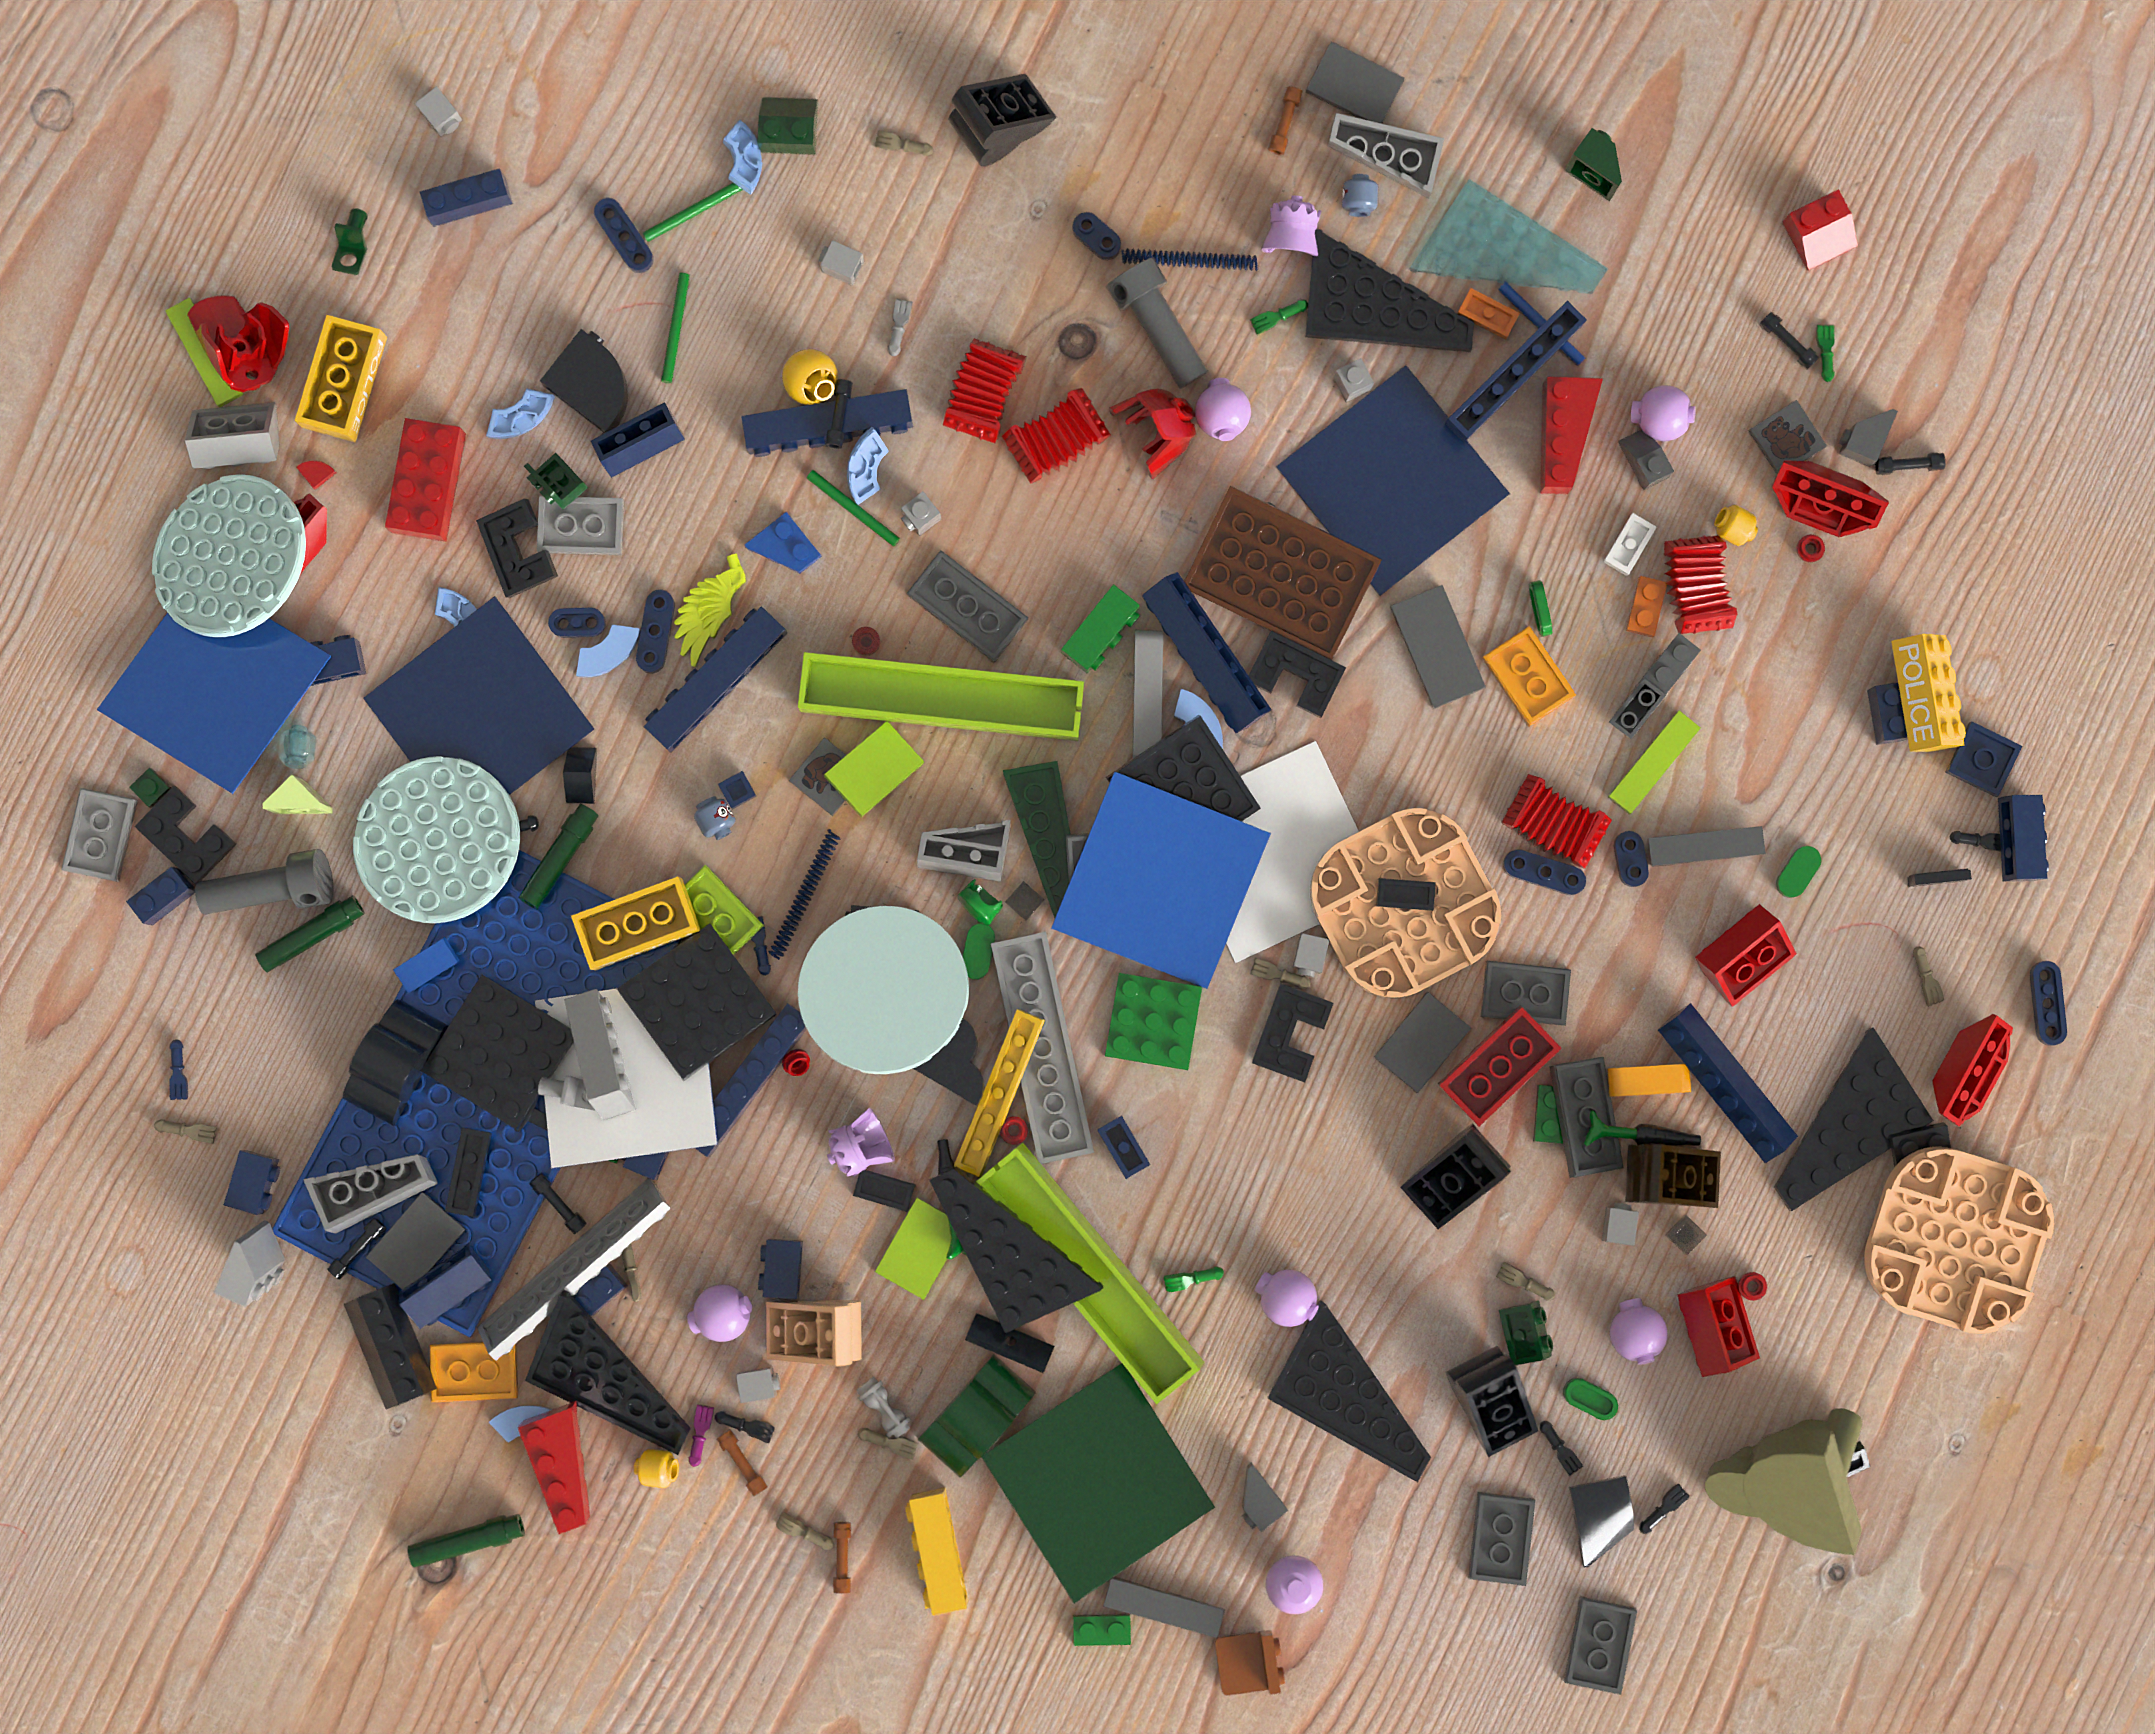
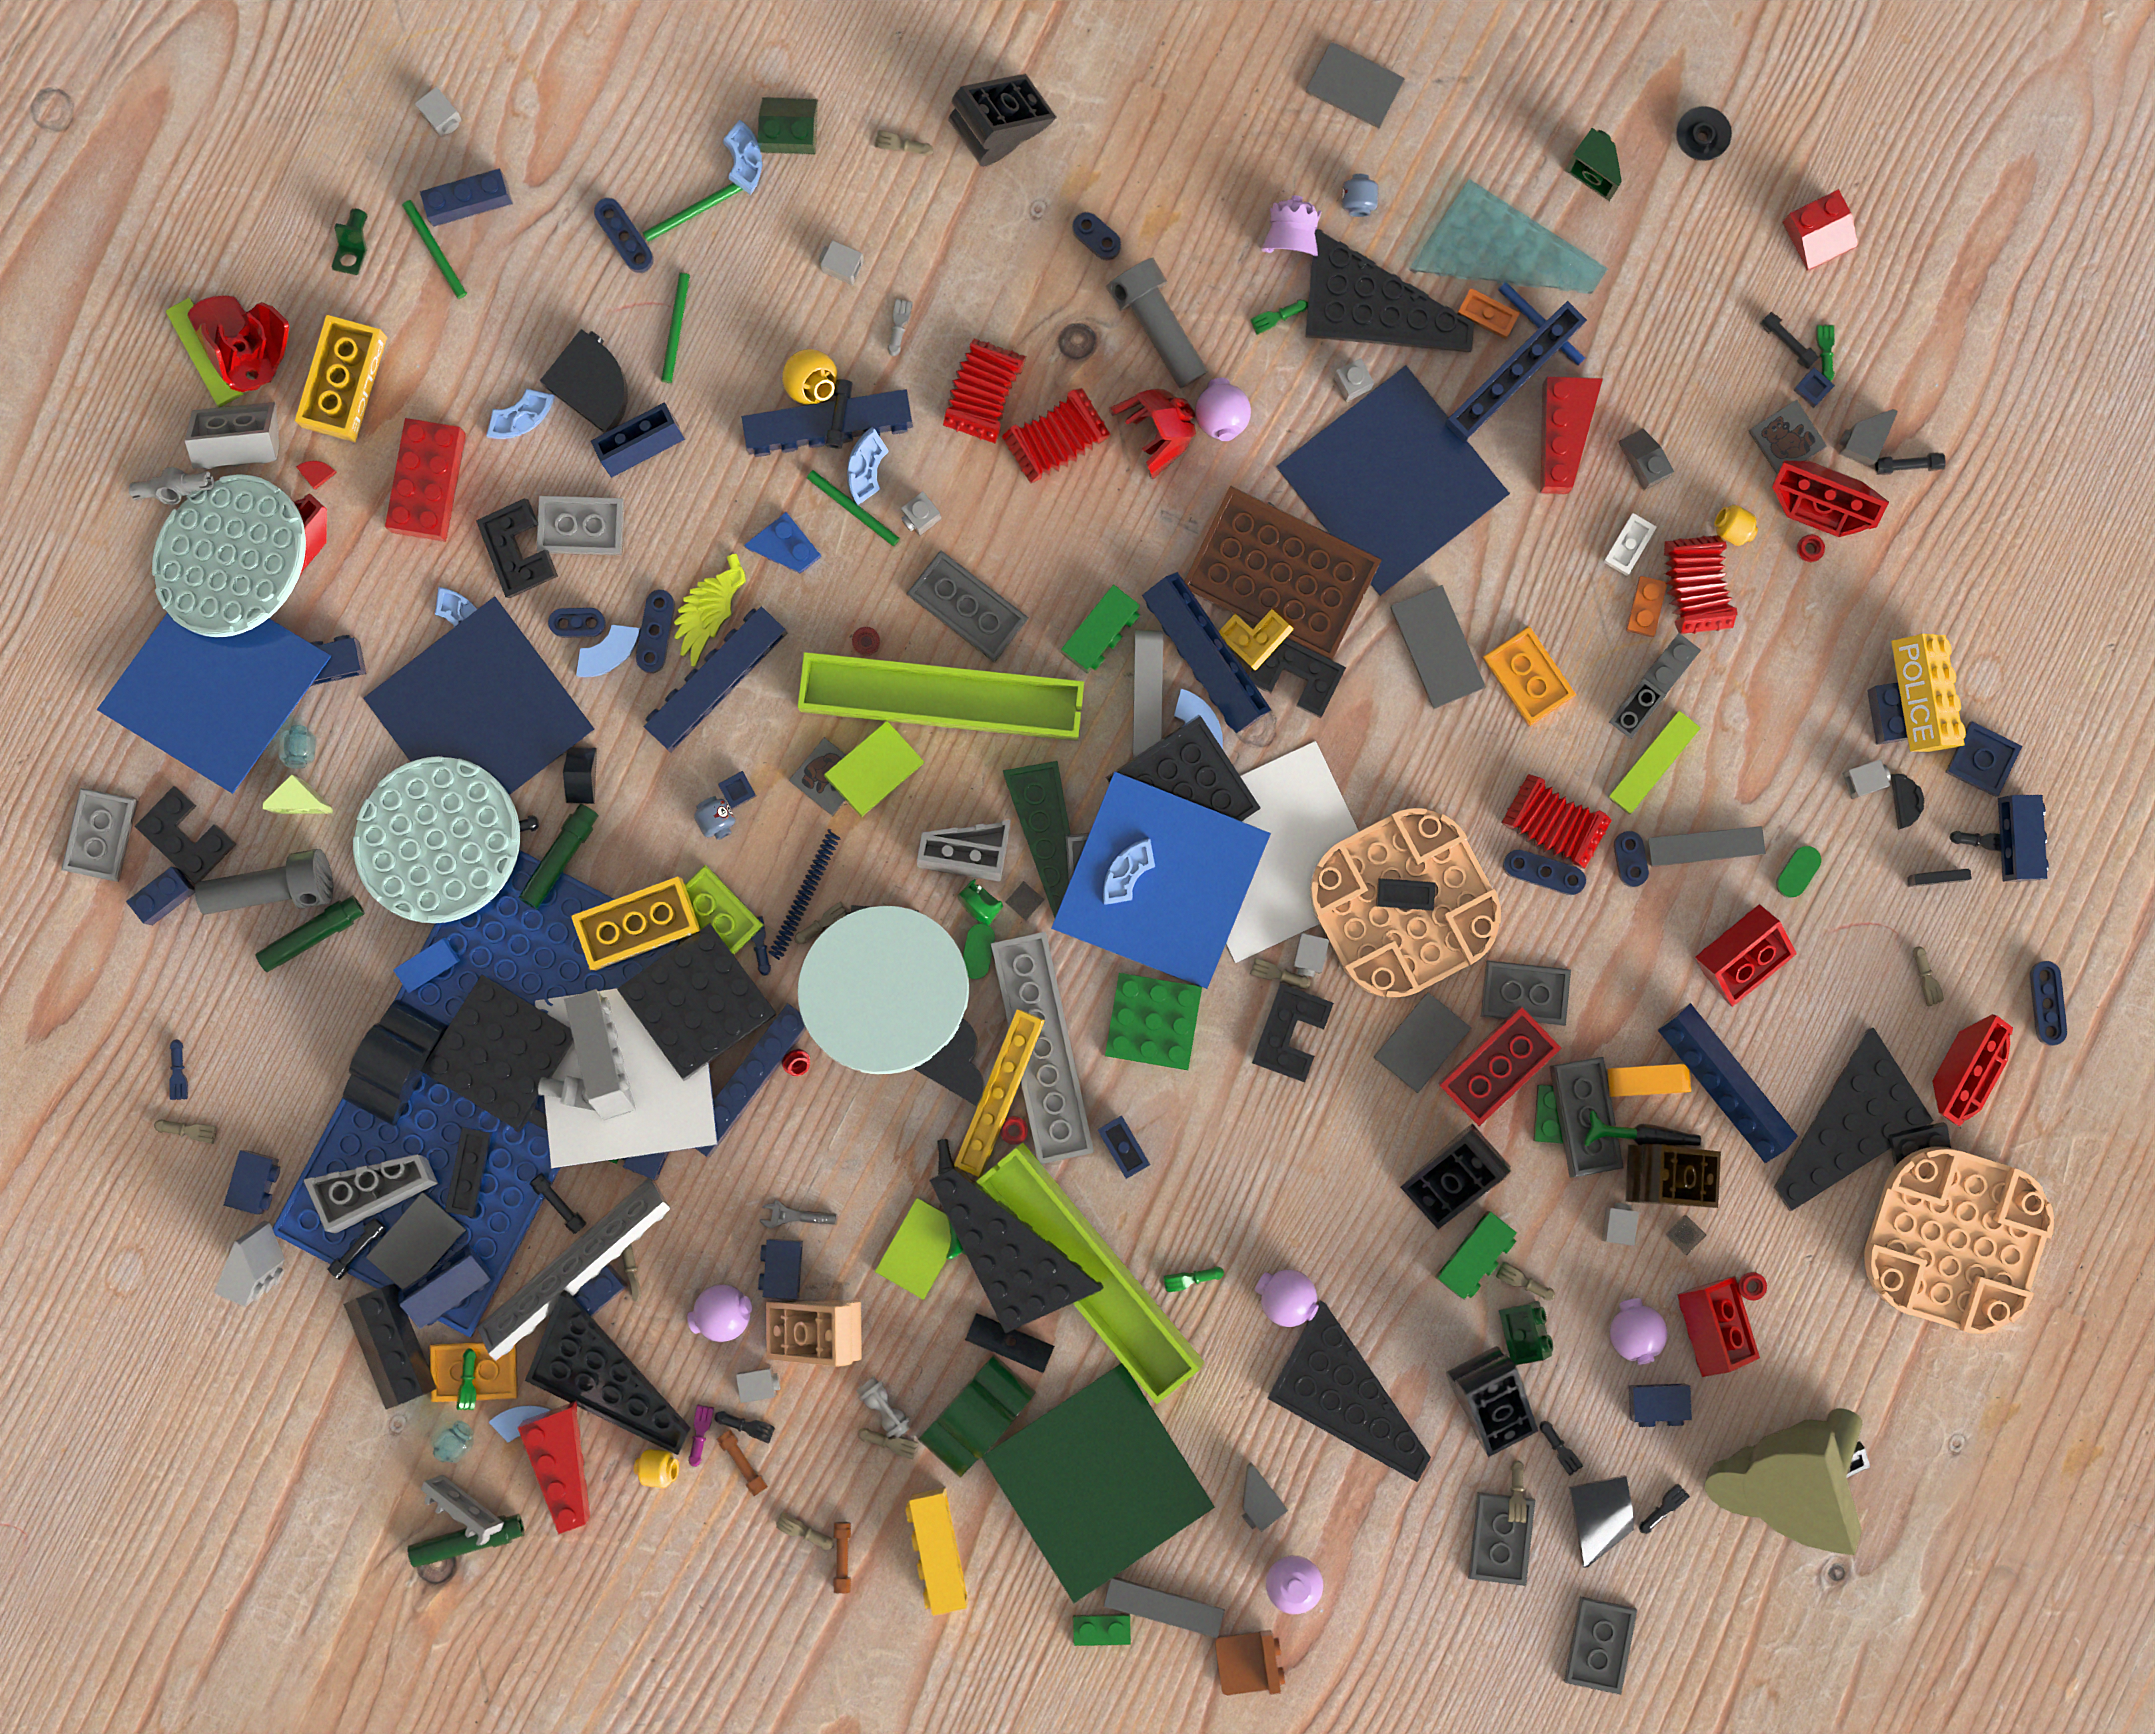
(150, 787): dark green plate -> none
(171, 486): none -> light grey pin
(434, 249): none -> green bar
(452, 1441): none -> clear light blue head
(461, 1508): none -> light grey plate
(467, 1391): none -> green piece
(557, 480): dark green bracket -> none
(784, 1215): none -> flat silver piece
(828, 918): none -> dark tan piece
(860, 1145): lavender hat -> none
(884, 1190): black tile -> none
(1125, 870): none -> light blue tile
(1200, 259): dark blue piece -> none
(1257, 643): none -> yellow plate
(1279, 141): dark orange bar -> none
(1392, 151): light grey wedge -> none
(1477, 1255): none -> green brick
(1517, 1503): none -> dark tan piece
(1540, 608): green tile -> none
(1590, 1399): green tile -> none
(1660, 1403): none -> dark blue brick
(1663, 413): lavender brick -> none
(1705, 121): none -> black dish
(1813, 387): none -> dark blue plate
(1867, 779): none -> light grey brick
(1907, 800): none -> black tile

